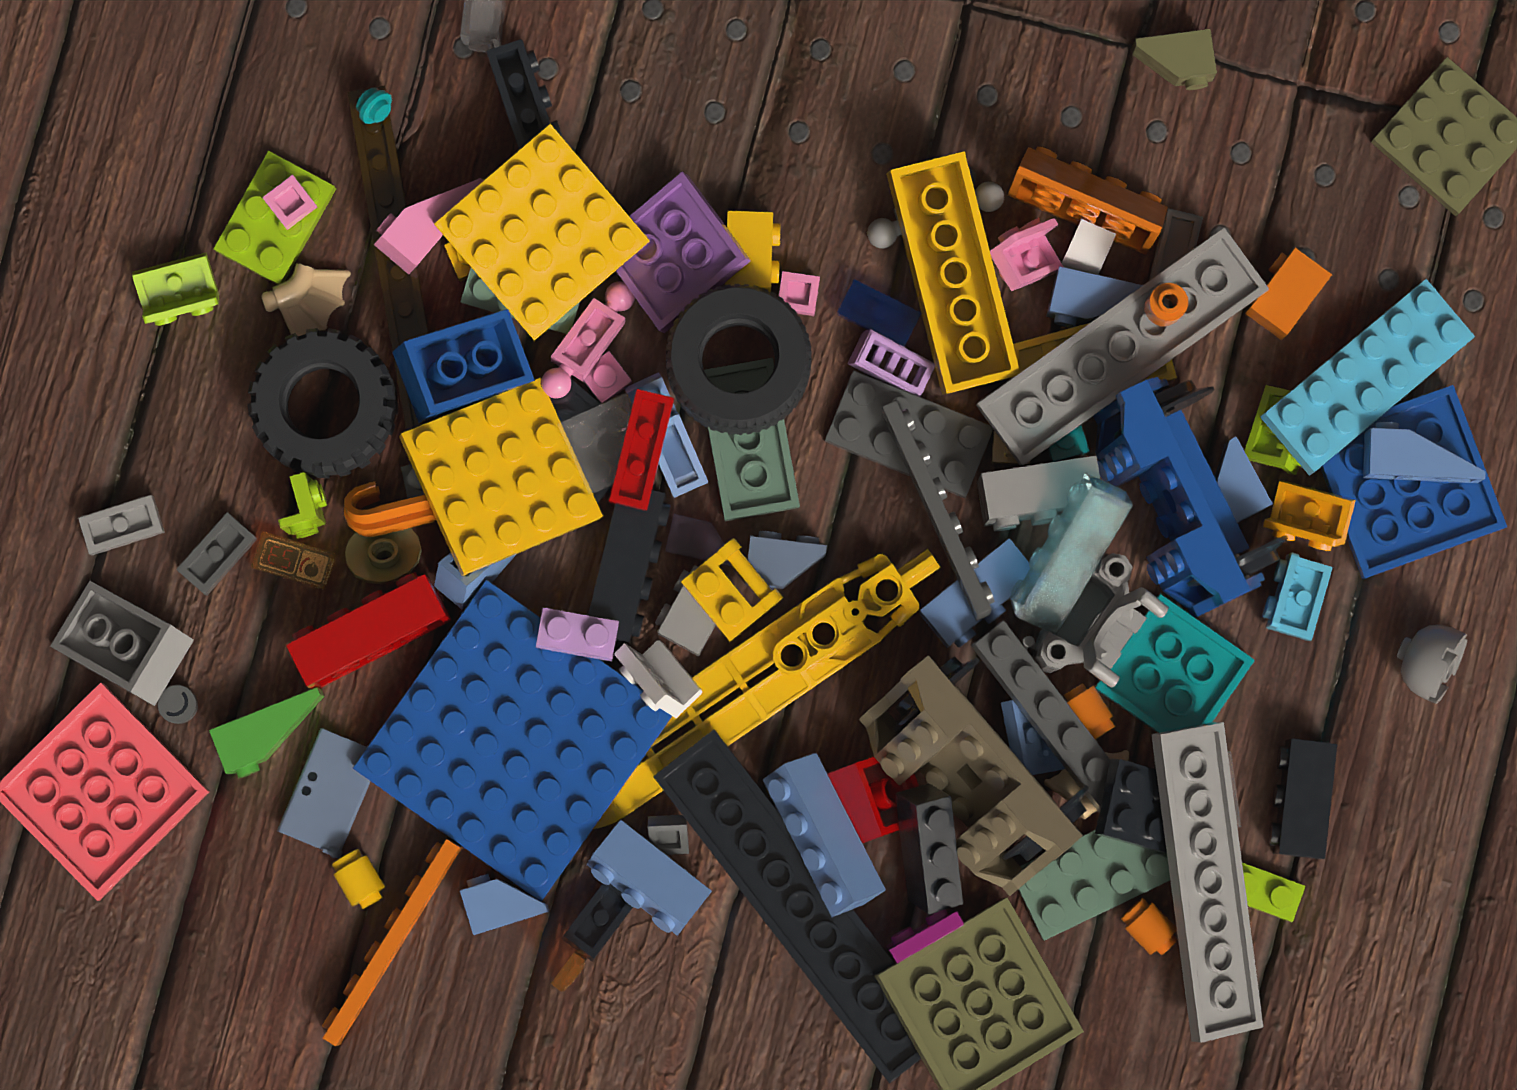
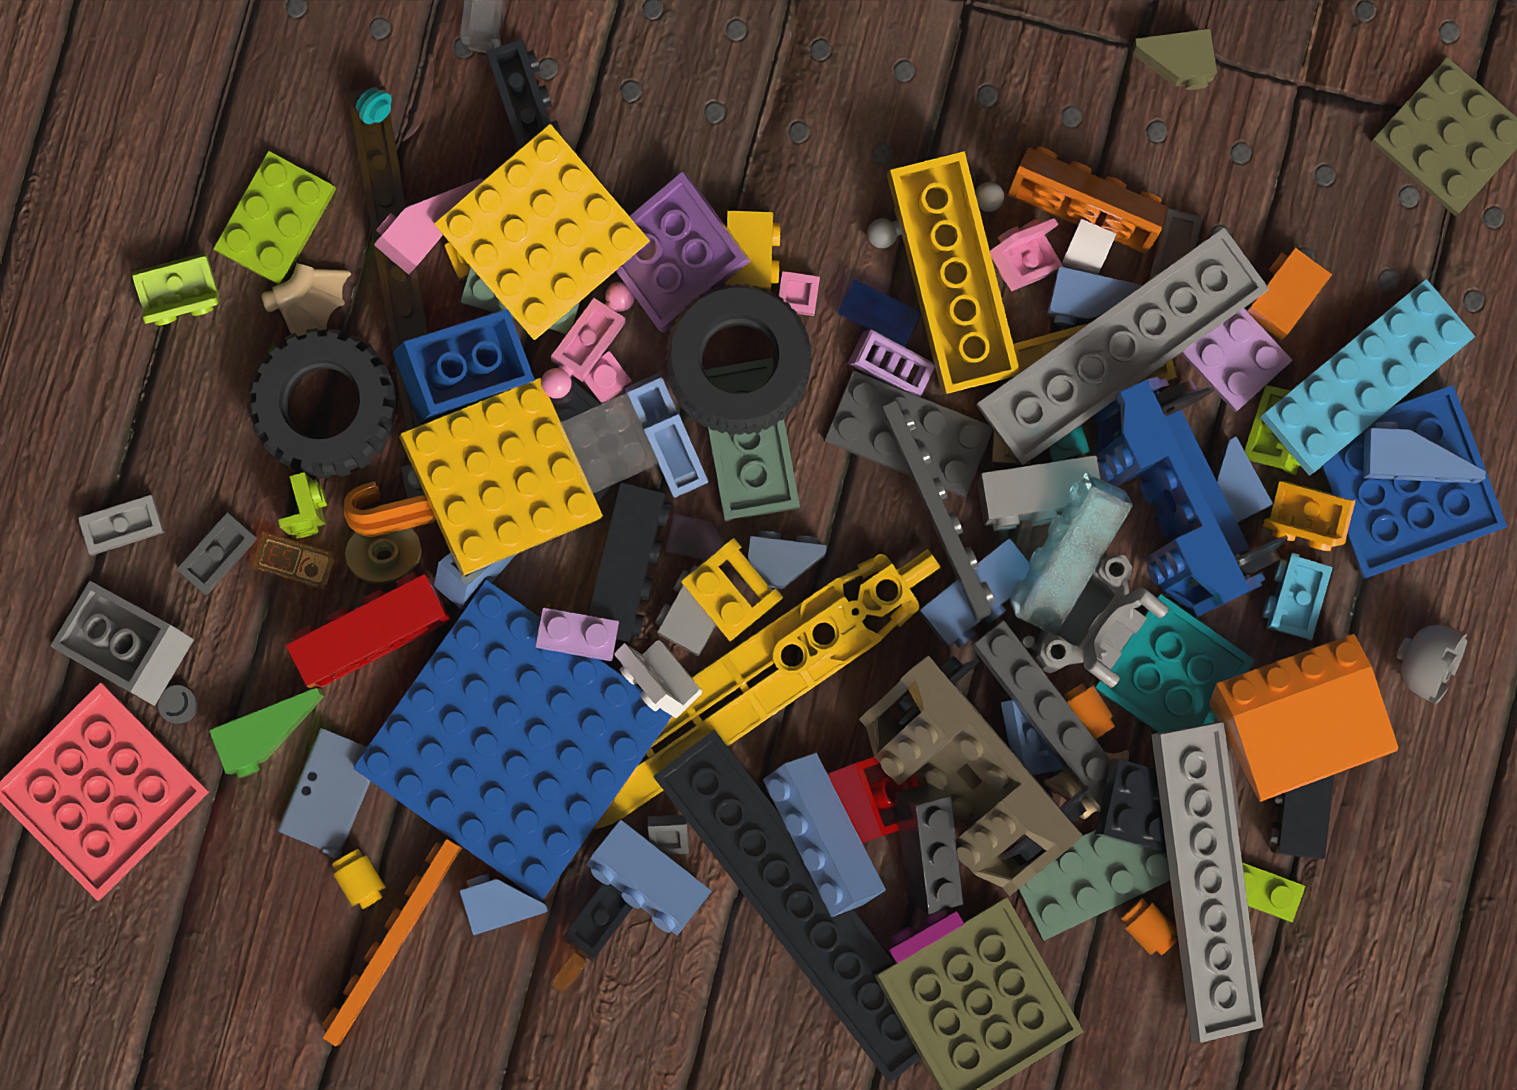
(289, 202): bright pink plate -> none
(641, 449): red plate -> none
(1158, 313): orange brick -> none
(1237, 359): none -> lavender plate
(1304, 717): none -> orange slope

